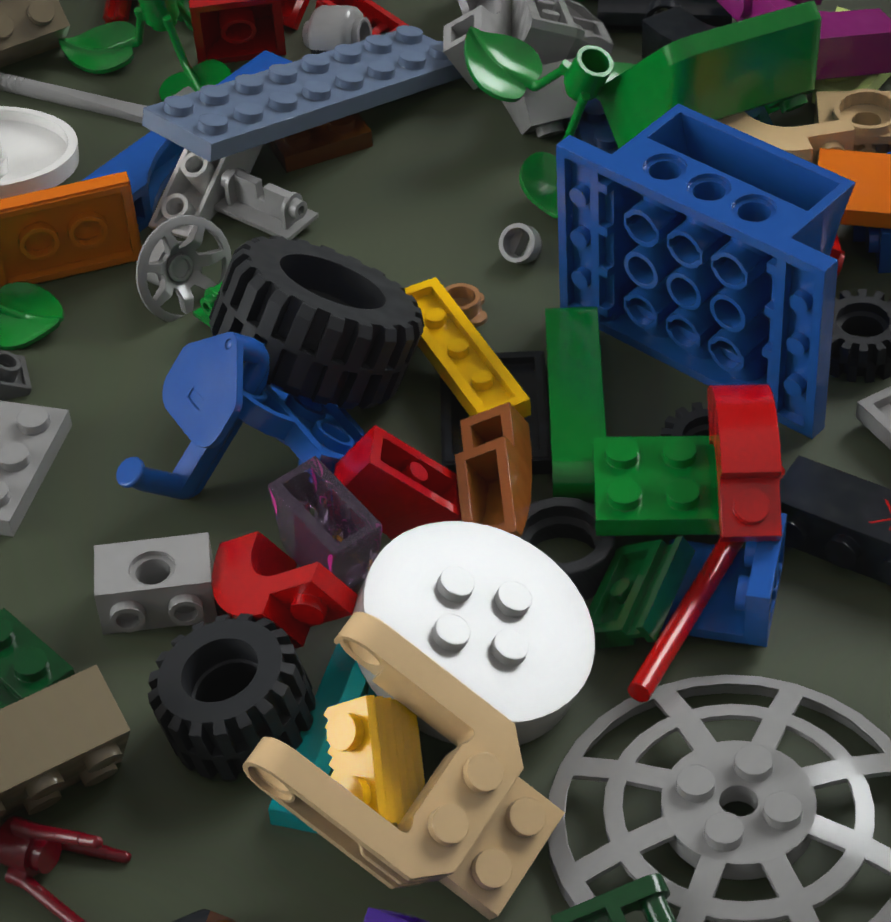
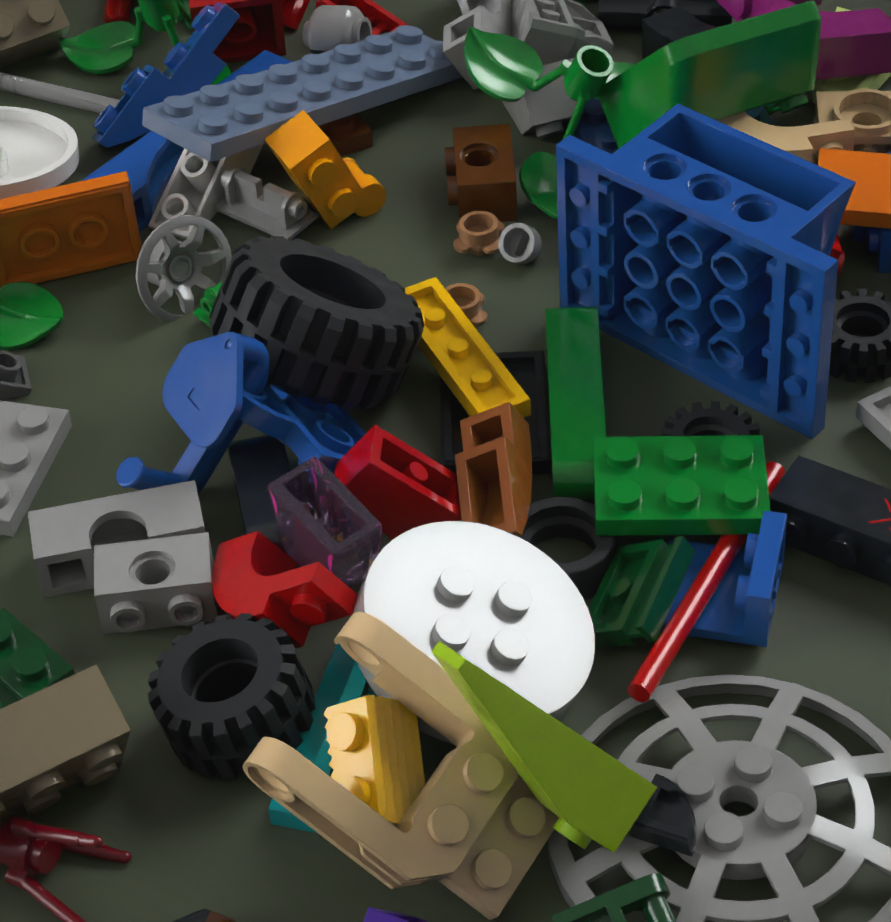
(67, 533): none -> light grey arch
(187, 71): none -> blue slope
(254, 466): none -> black beam
(325, 179): none -> light orange hinge
(478, 233): none -> medium nougat plate
(482, 171): none -> reddish brown brick
(563, 770): none -> lime wedge
(667, 819): none -> black tile
(747, 461): red arch -> none

